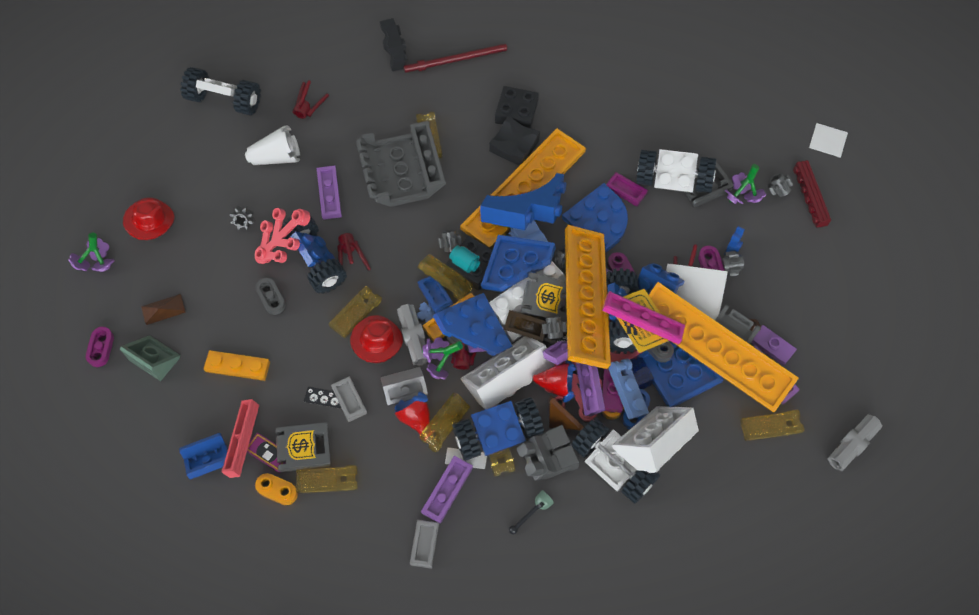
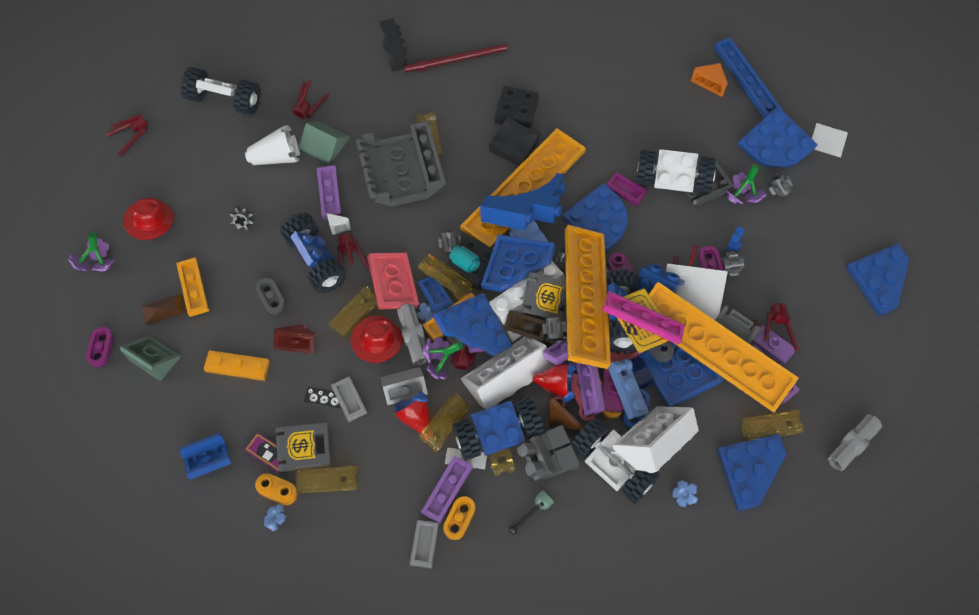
(136, 123): none -> dark red plant
(192, 287): none -> light orange plate
(240, 438): coral piece -> none
(264, 252): coral plant -> none
(274, 517): none -> medium blue plant
(295, 339): none -> clear red slope
(322, 141): none -> sand green slope
(338, 224): none -> white slope
(392, 280): none -> coral plate
(458, 518): none -> light orange plate
(685, 493): none -> medium blue plant
(711, 78): none -> orange slope
(746, 77): none -> blue plate
(751, 468): none -> blue plate
(777, 141): none -> blue plate
(780, 315): none -> dark red plant
(812, 194): dark red piece -> none
(881, 277): none -> blue plate

